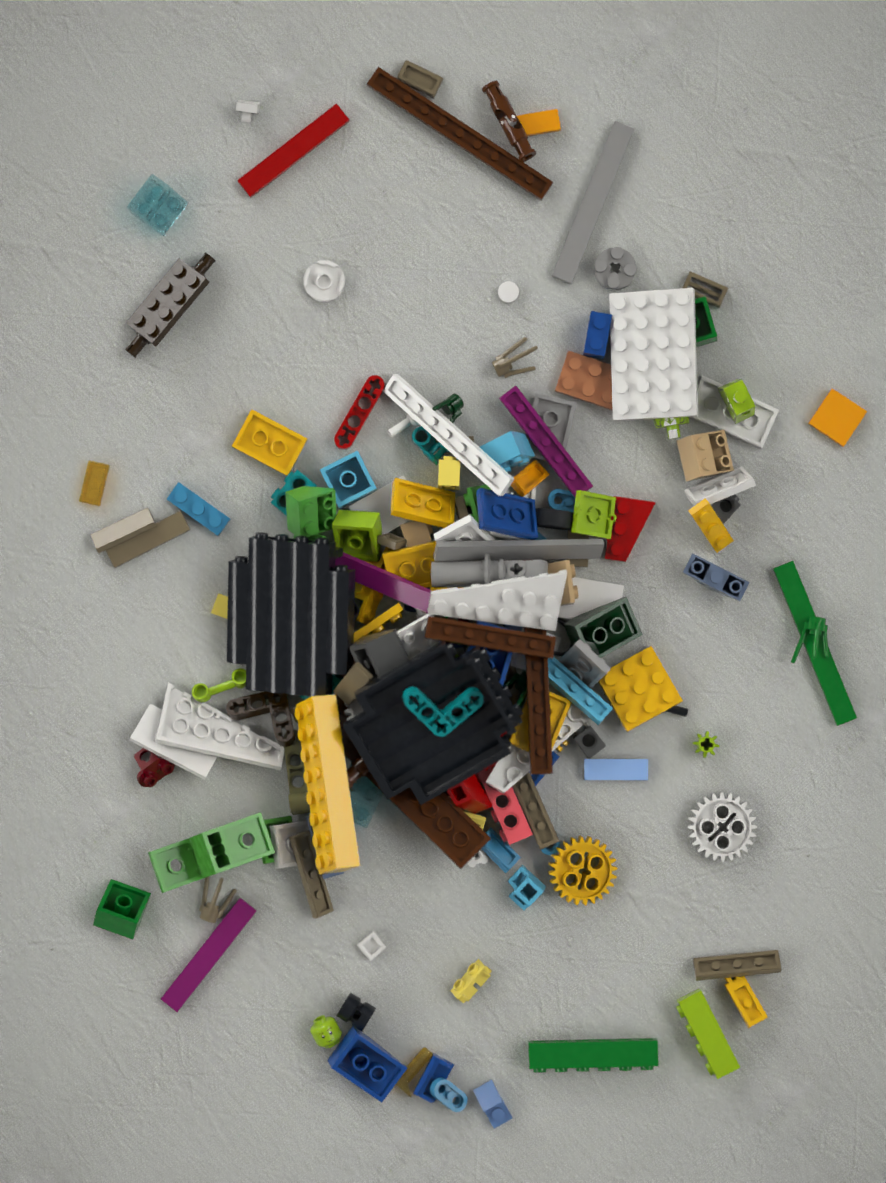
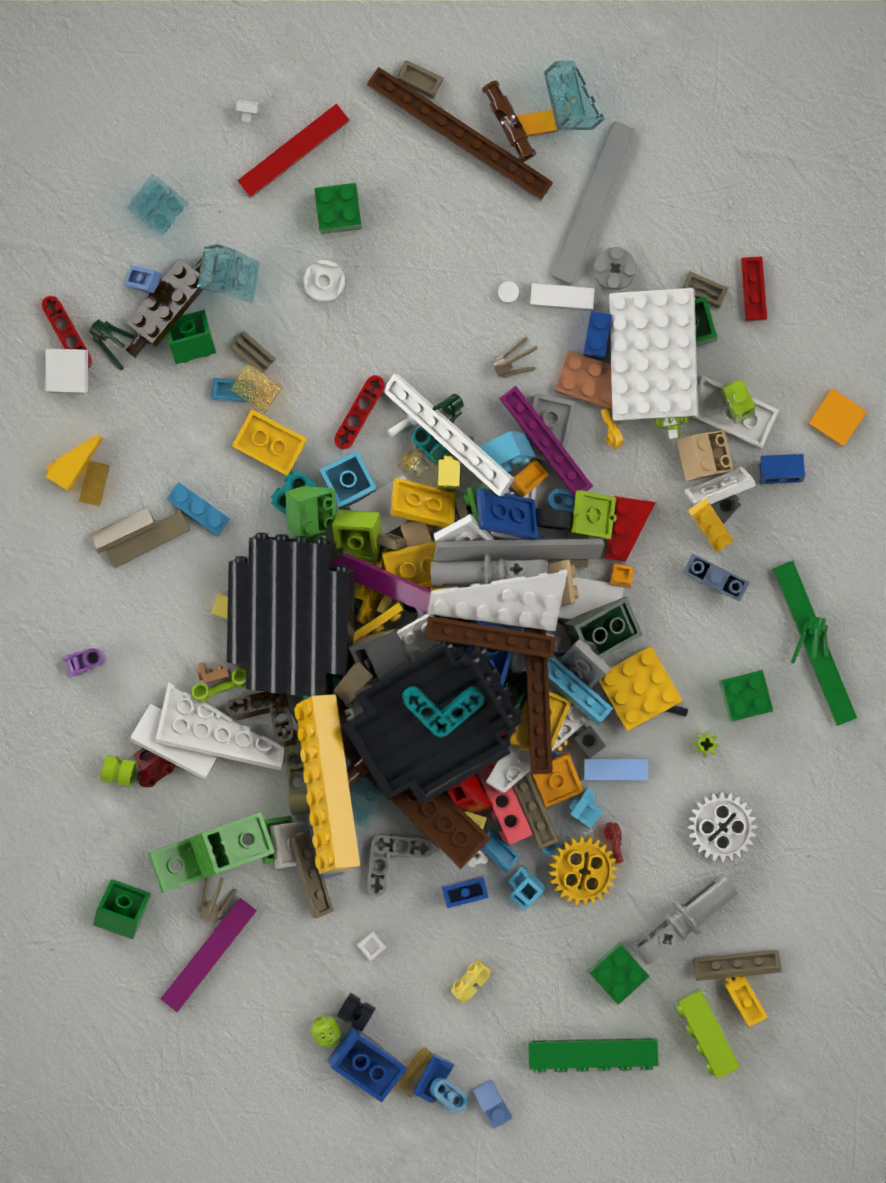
(67, 370): none -> white tile
(69, 331): none -> red beam
(70, 466): none -> yellow slope
(80, 662): none -> medium lavender piece
(102, 331): none -> dark green plant
(118, 771): none -> lime wheel
(143, 279): none -> medium blue slope
(191, 338): none -> green slope
(216, 674): none -> medium nougat bracket
(222, 391): none -> dark azure tile
(228, 273): none -> clear light blue slope
(238, 340): none -> dark tan tile
(256, 387): none -> clear yellow plate
(338, 208): none -> green brick
(385, 854): none -> light grey beam
(386, 601): none -> light yellow tile
(413, 462): none -> clear piece
(465, 892): none -> blue brick
(561, 784): none -> light orange tile
(562, 296): none -> white tile
(569, 98): none -> clear light blue wedge
(585, 808): none -> medium azure brick
(613, 833): none -> clear red plate
(614, 436): none -> yellow plate
(618, 973): none -> green brick
(621, 575): none -> light orange tile
(685, 919): none -> light grey piece
(746, 695): none -> green brick
(754, 288): none -> red tile
(782, 469): none -> blue hinge

